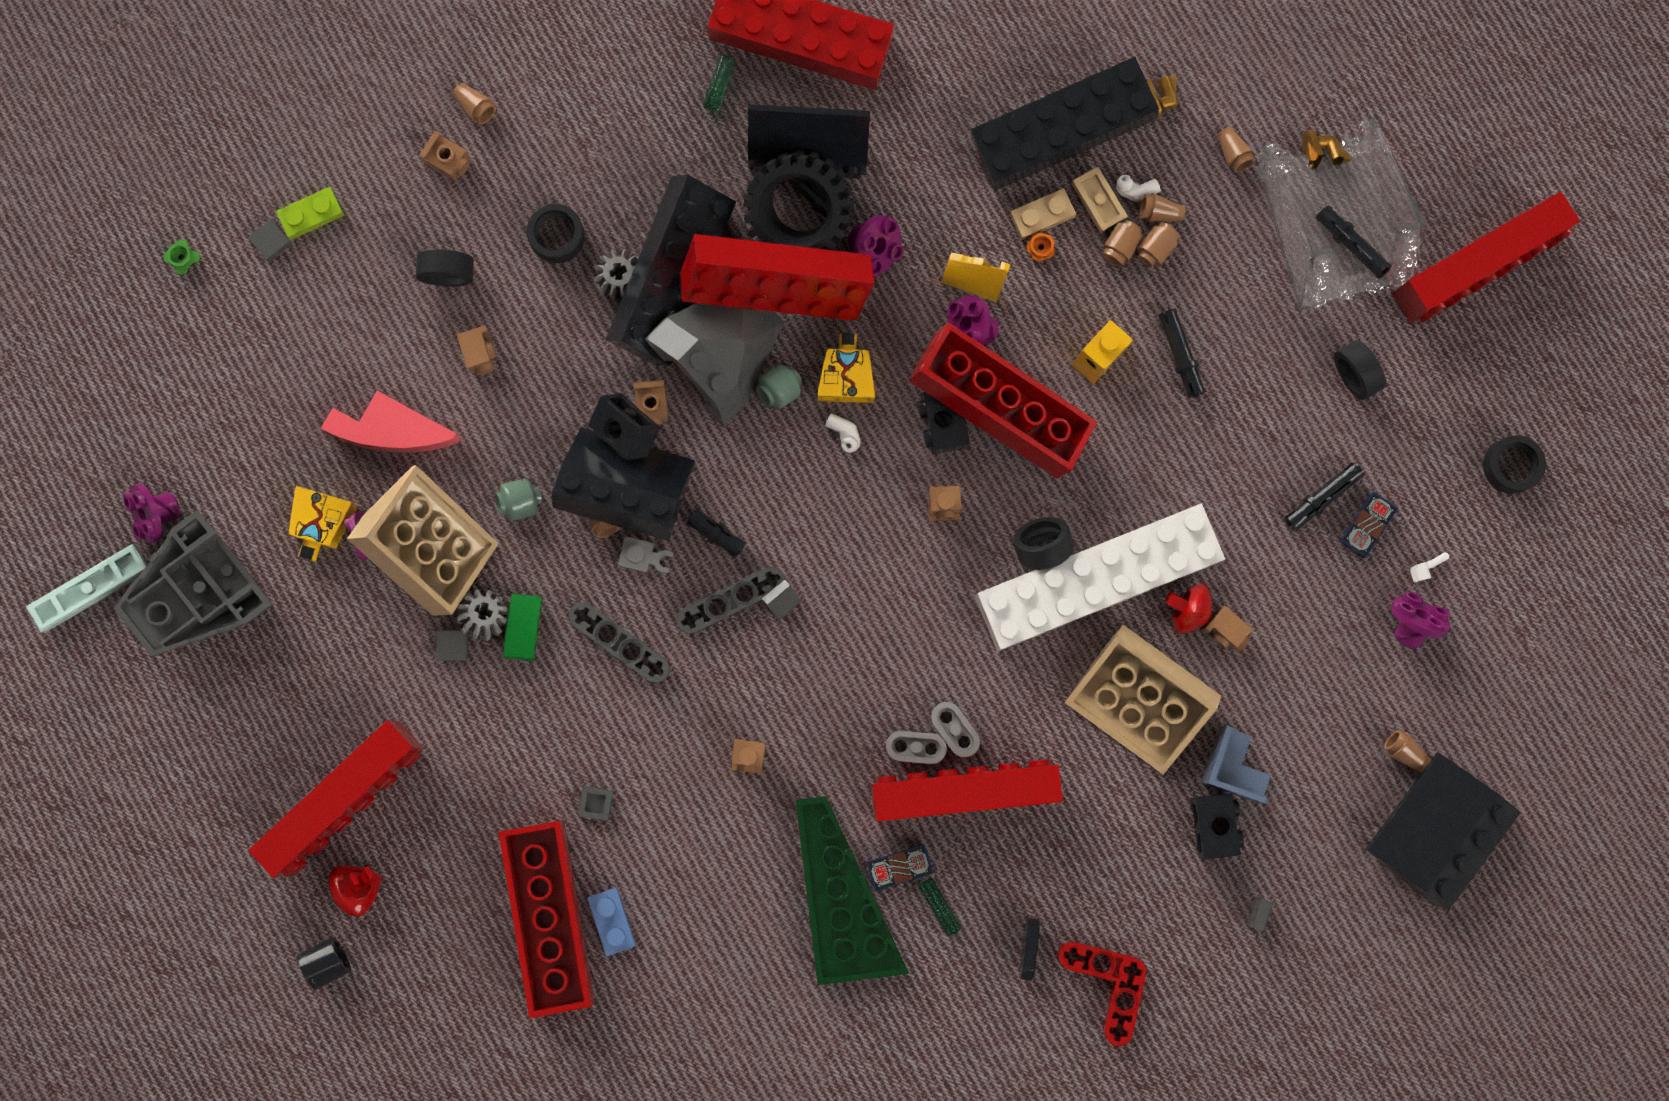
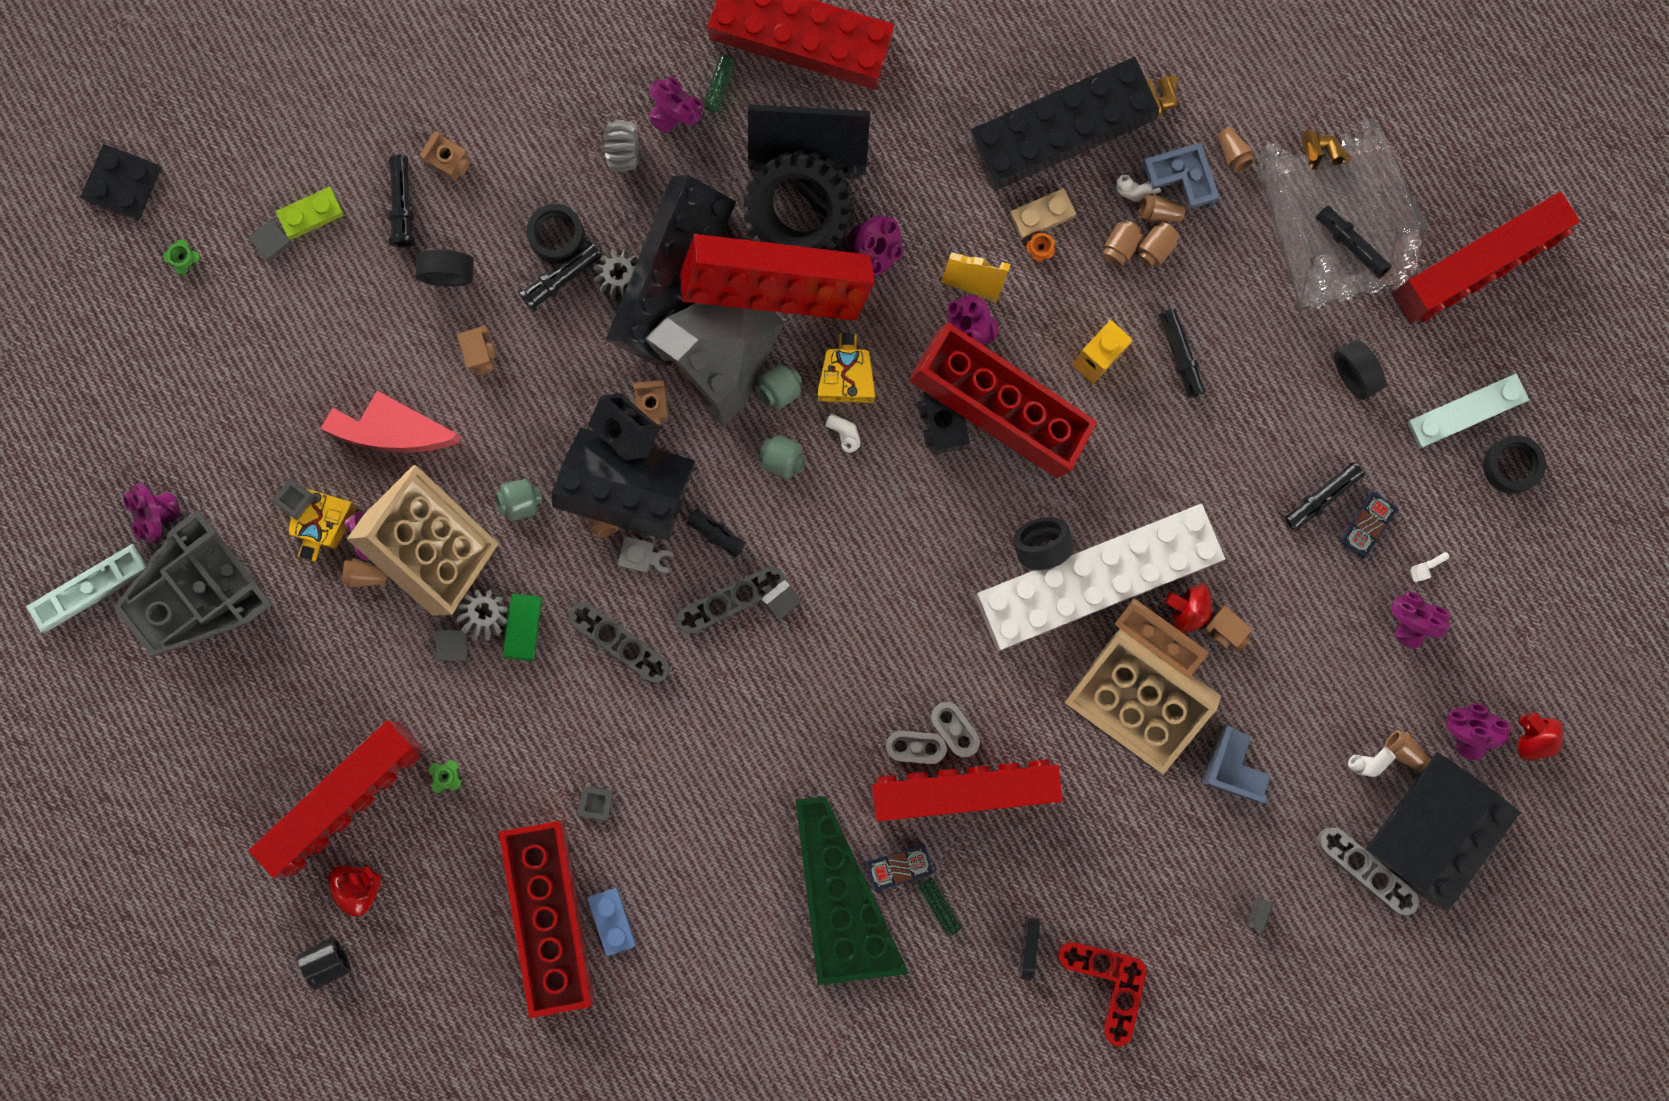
(120, 182): none -> black plate
(293, 498): none -> dark grey tile
(361, 574): none -> medium nougat cone
(400, 215): none -> black pin
(439, 783): none -> bright green plate
(475, 104): medium nougat cone -> none
(548, 284): none -> black pin
(621, 146): none -> light grey gear
(673, 105): none -> magenta plate
(748, 756): medium nougat brick -> none
(782, 456): none -> sand green head
(944, 503): medium nougat brick -> none
(1099, 200): tan plate -> none
(1161, 638): none -> medium nougat panel
(1189, 168): none -> sand blue panel
(1204, 811): black brick -> none
(1367, 871): none -> light grey beam
(1371, 766): none -> white arm
(1467, 411): none -> light aqua plate
(1476, 730): none -> magenta plate
(1542, 737): none -> red piece

